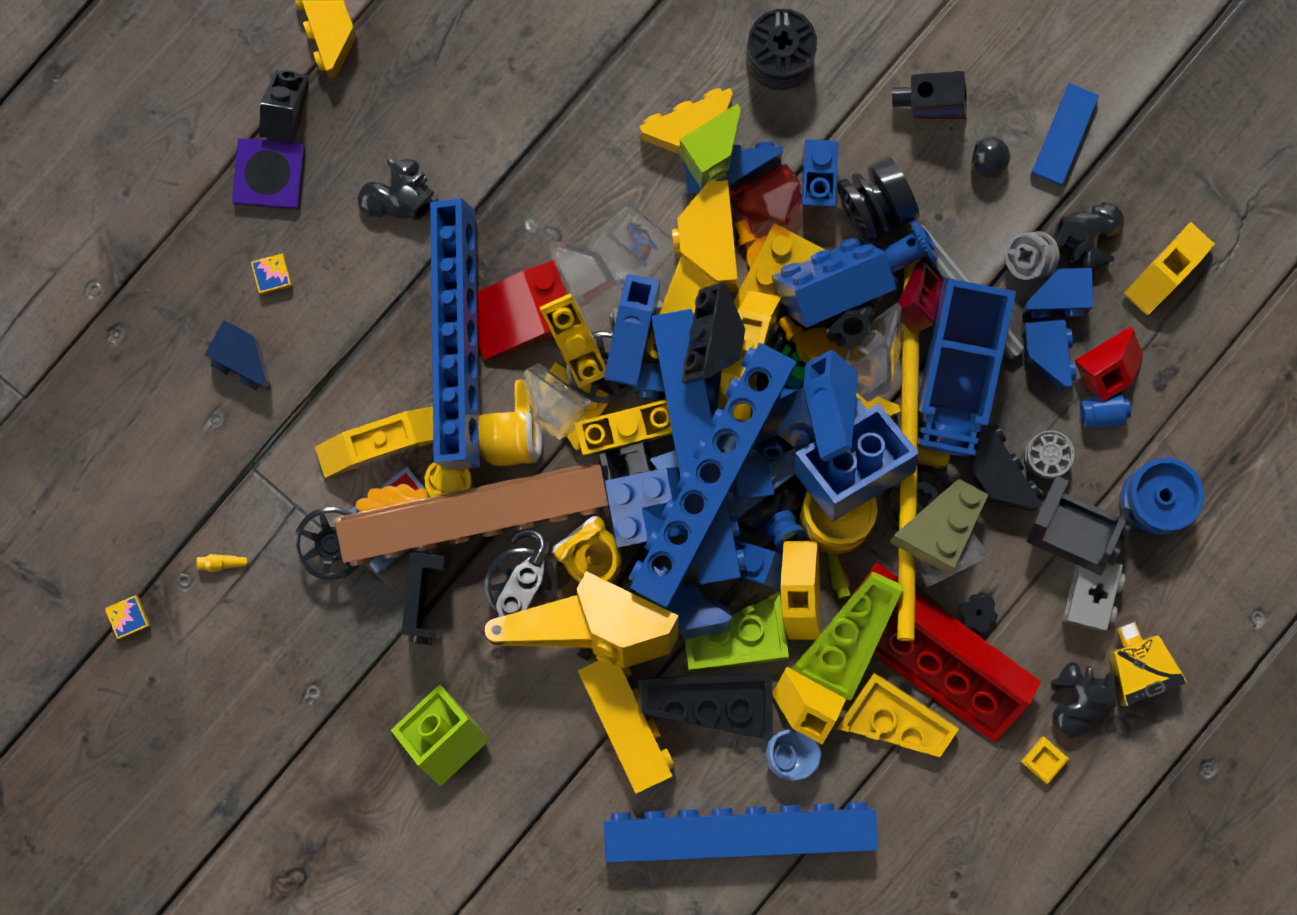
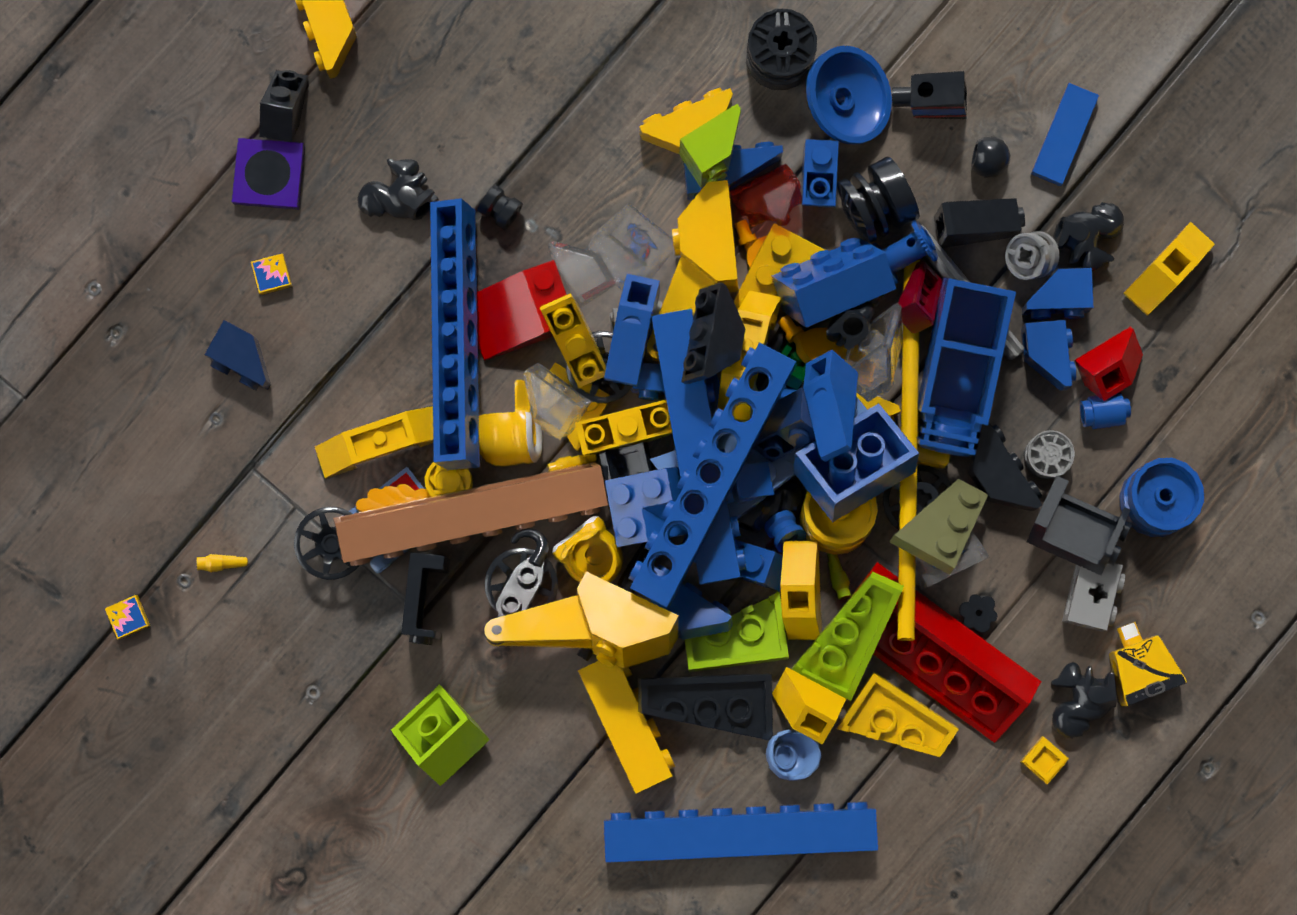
(500, 207): none -> black wheel
(568, 461): none -> yellow piece
(861, 94): none -> blue dish
(978, 221): none -> black slope

